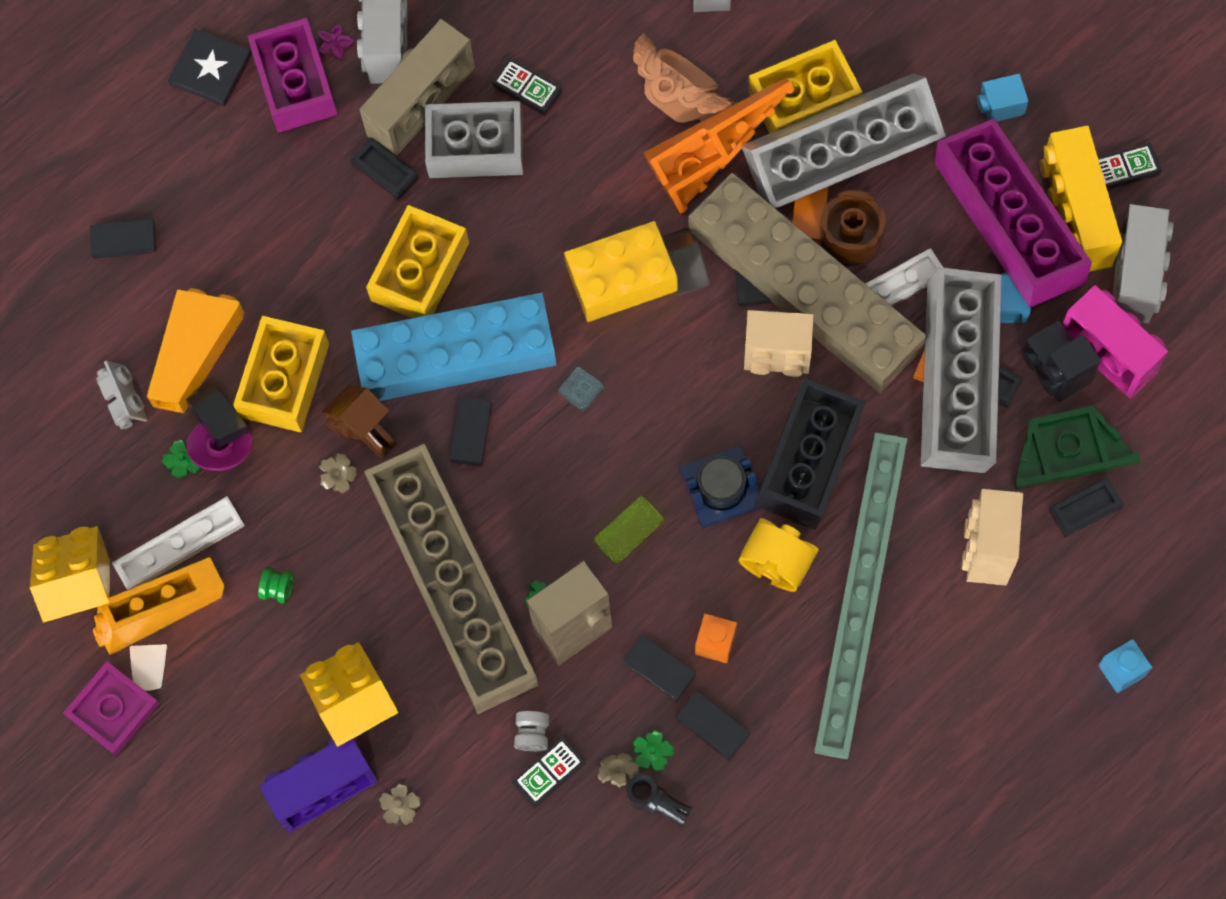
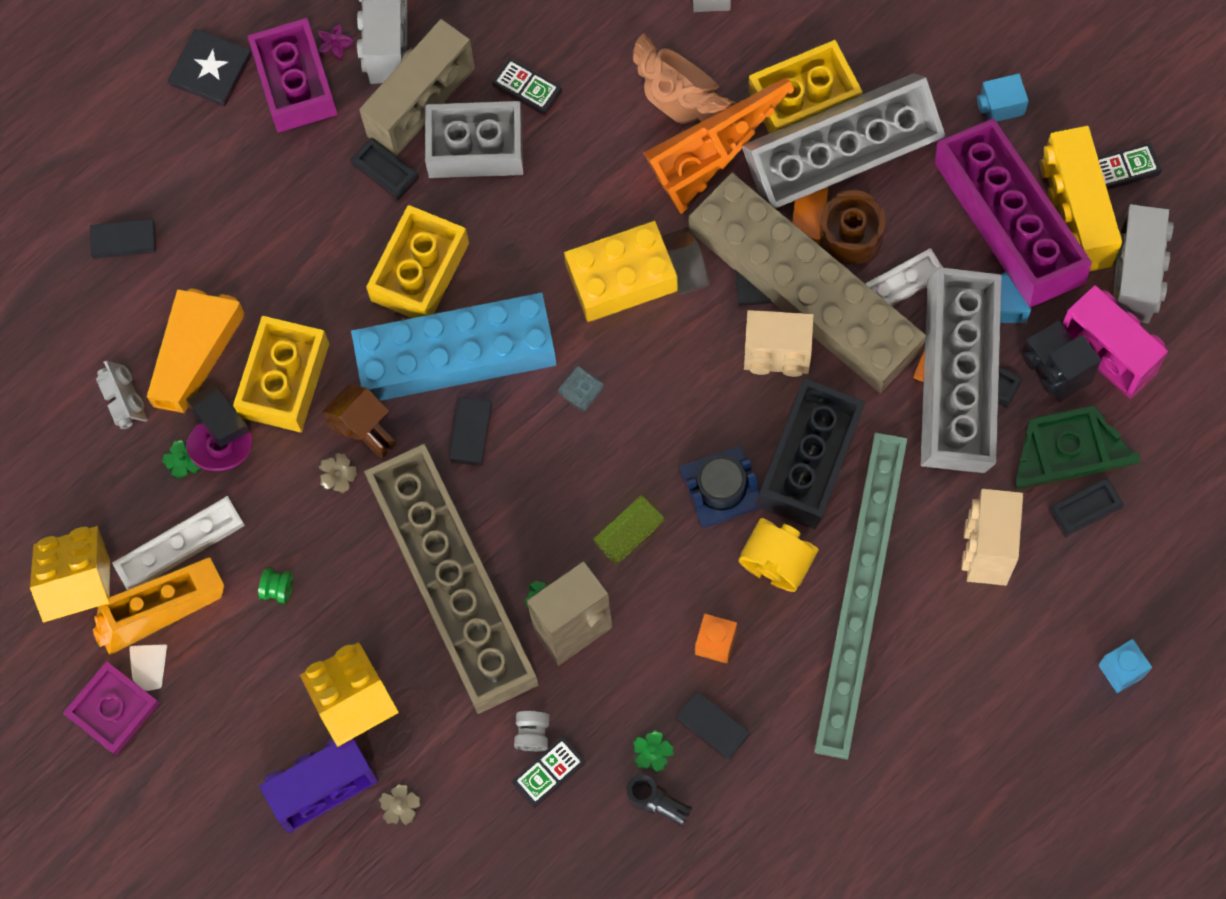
(617, 769): dark tan plant -> none
(659, 668): black tile -> none

